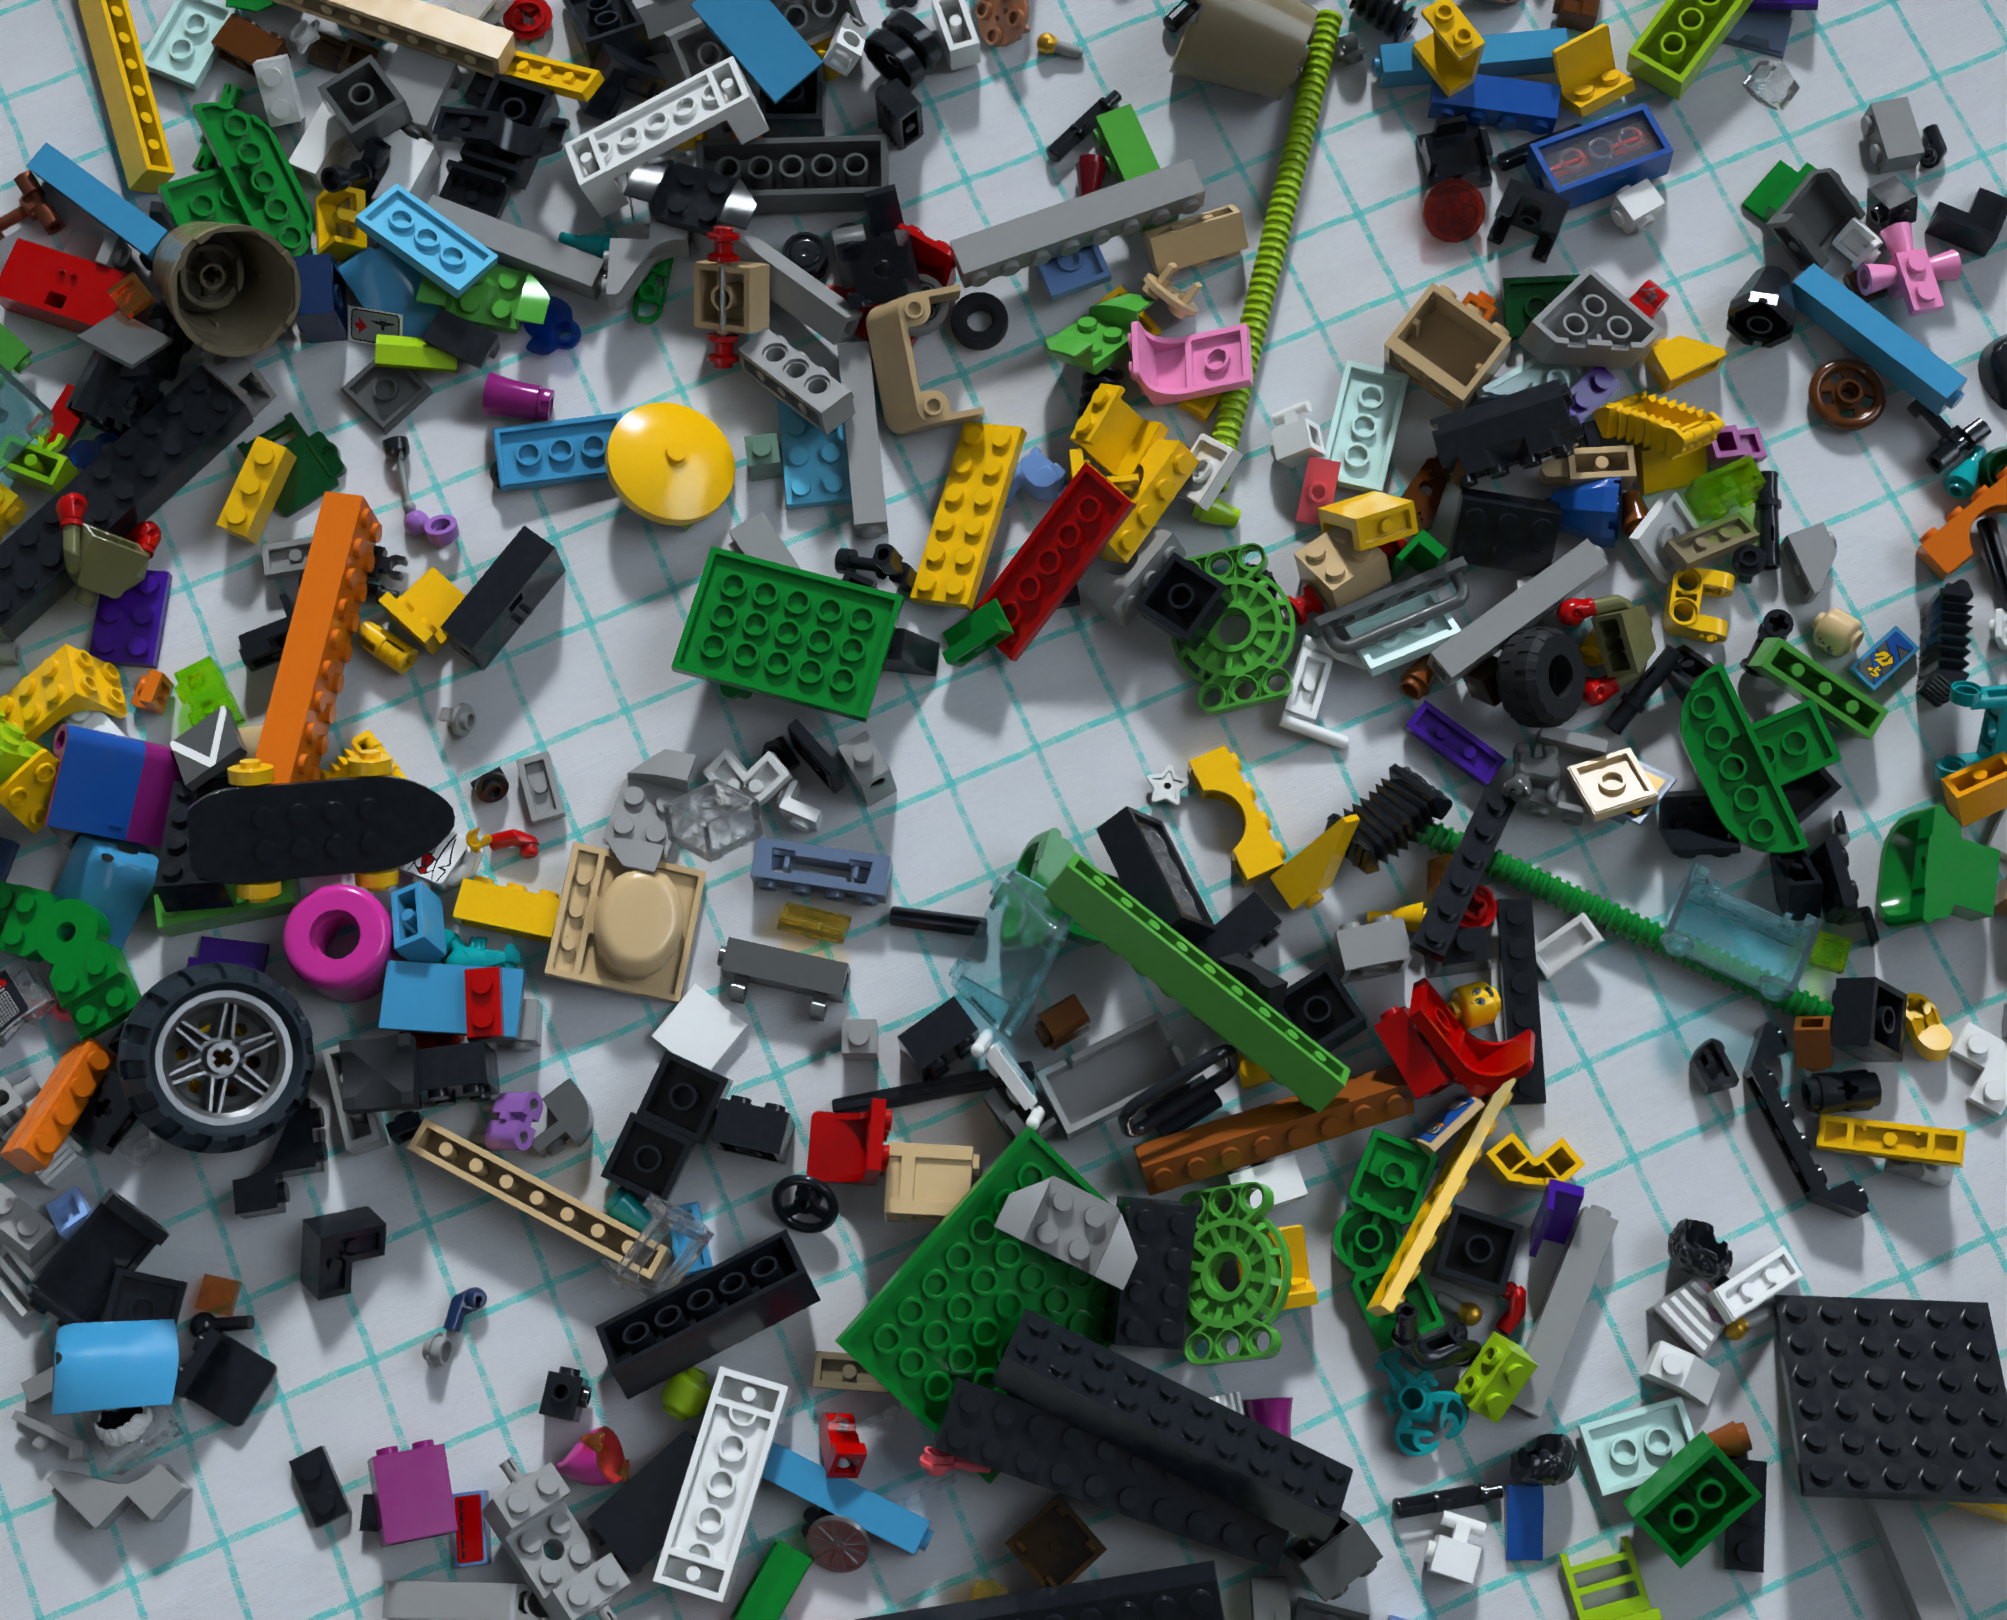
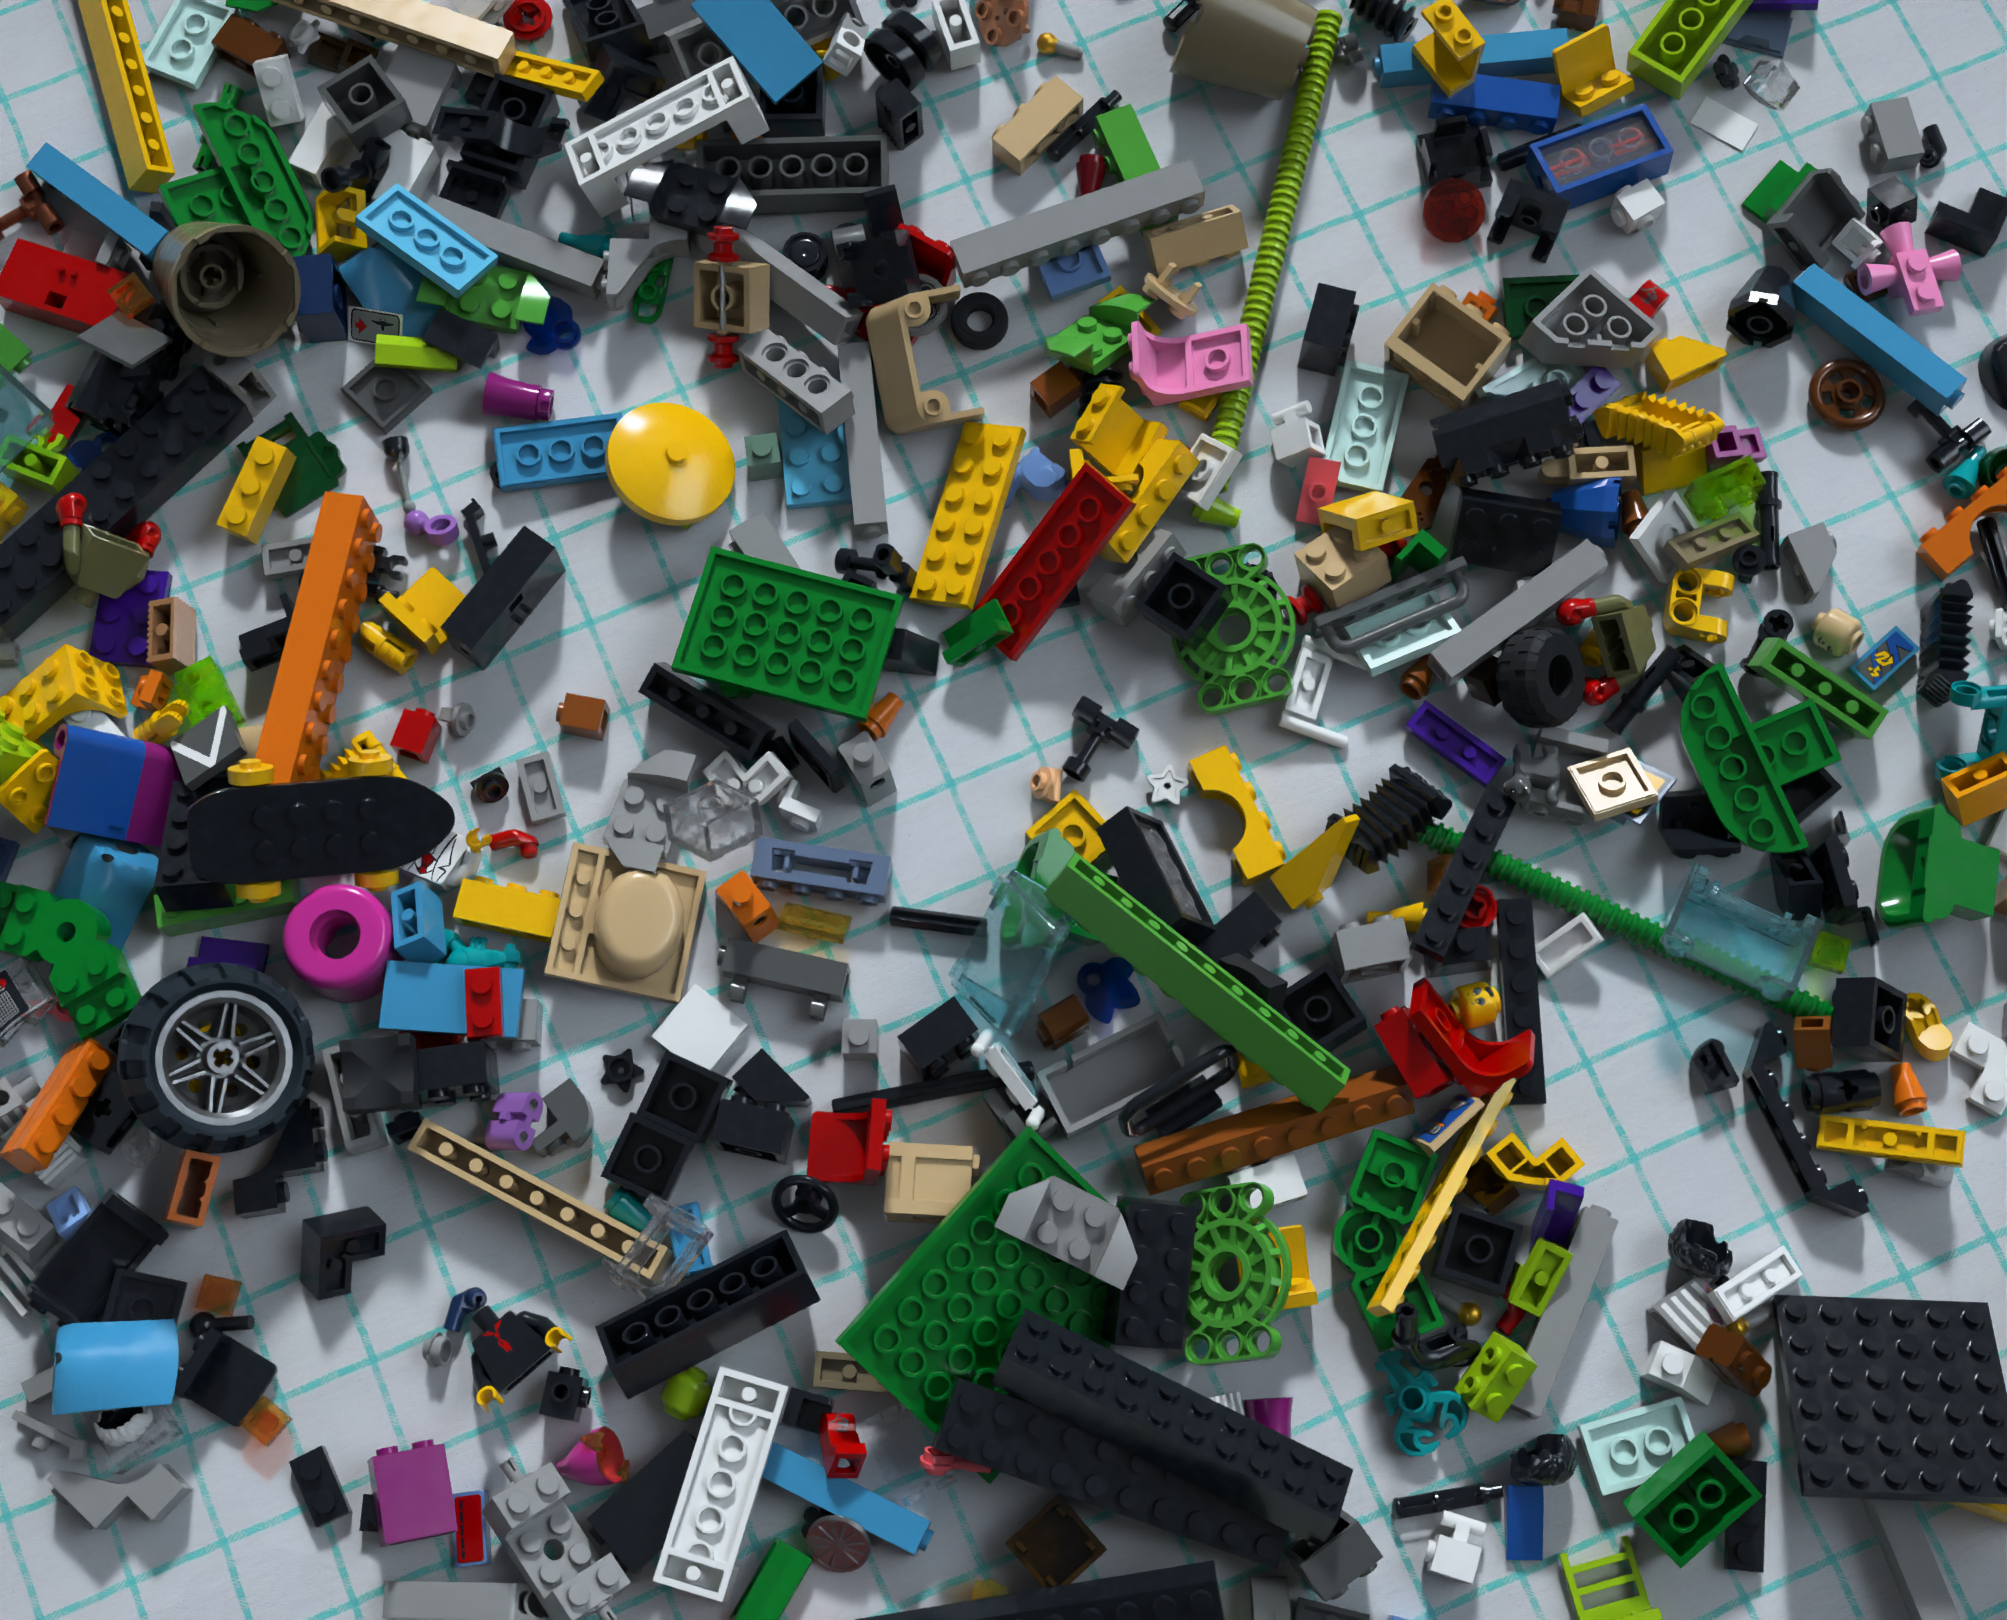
(162, 723): none -> yellow hinge
(171, 634): none -> medium nougat brick
(191, 1189): none -> orange brick
(265, 1421): none -> clear orange plate
(416, 734): none -> red brick
(471, 514): none -> black piece
(510, 1350): none -> black torso
(583, 716): none -> dark orange brick
(630, 1072): none -> black plate
(707, 710): none -> black brick
(746, 906): none -> orange torso
(767, 1082): none -> black slope
(805, 1409): none -> black panel
(881, 716): none -> orange cone
(1037, 125): none -> tan brick
(1047, 784): none -> light nougat plate
(1056, 388): none -> dark orange brick
(1077, 824): none -> yellow tile
(1101, 729): none -> black bar
(1112, 991): none -> clear blue plate
(1328, 330): none -> black brick
(1488, 1188): none -> dark brown slope
(1537, 1279): none -> lime slope
(1724, 123): none -> white sticker
(1726, 72): none -> black plant
(1734, 1360): none -> reddish brown brick
(1907, 1091): none -> orange cone

